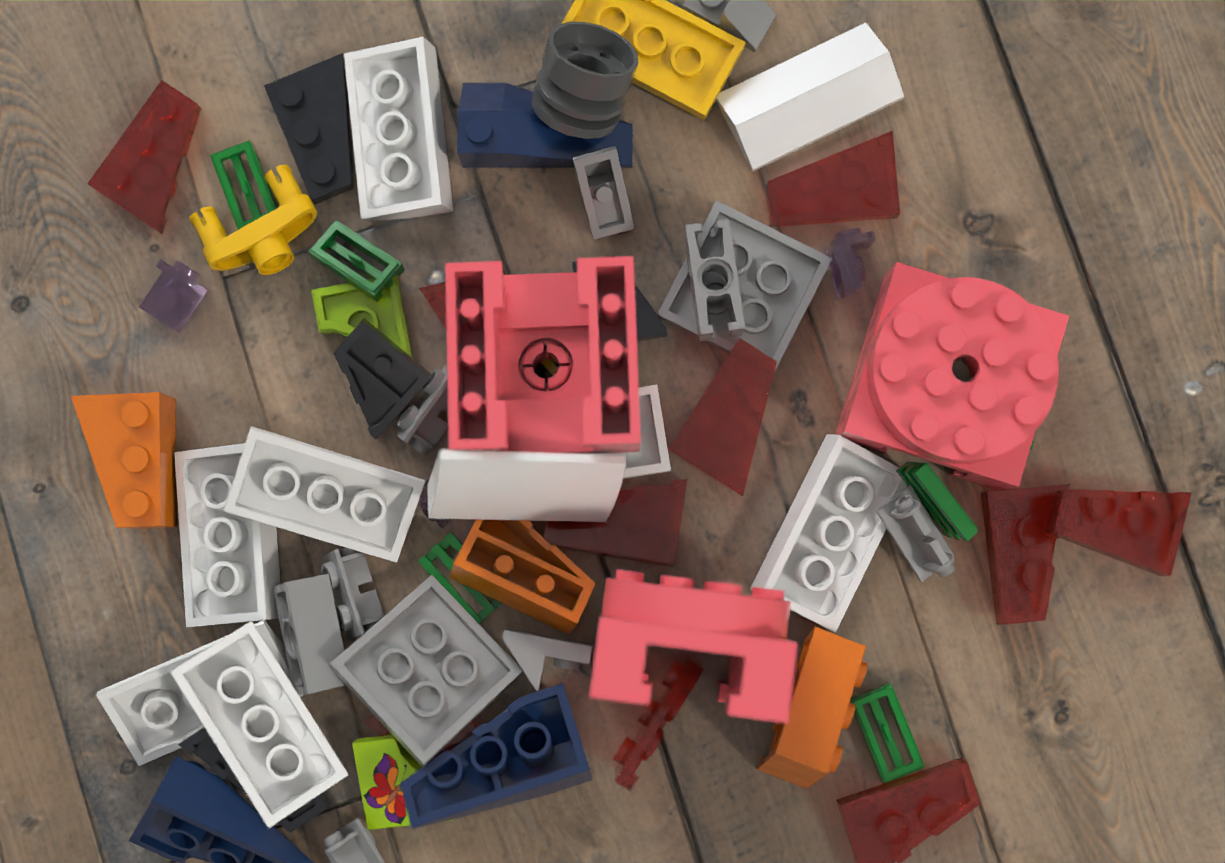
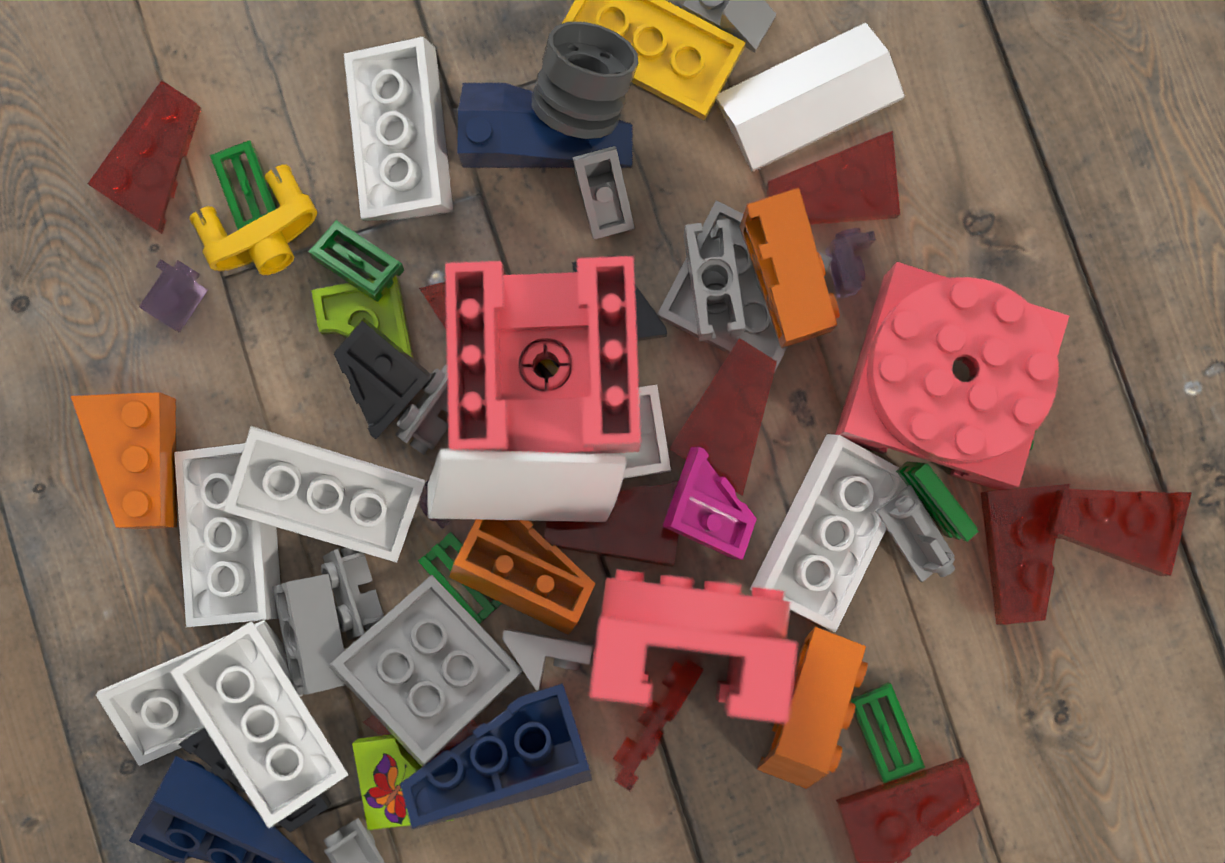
(314, 120): black wing -> none
(708, 509): none -> dark pink wing
(789, 268): none -> orange wedge

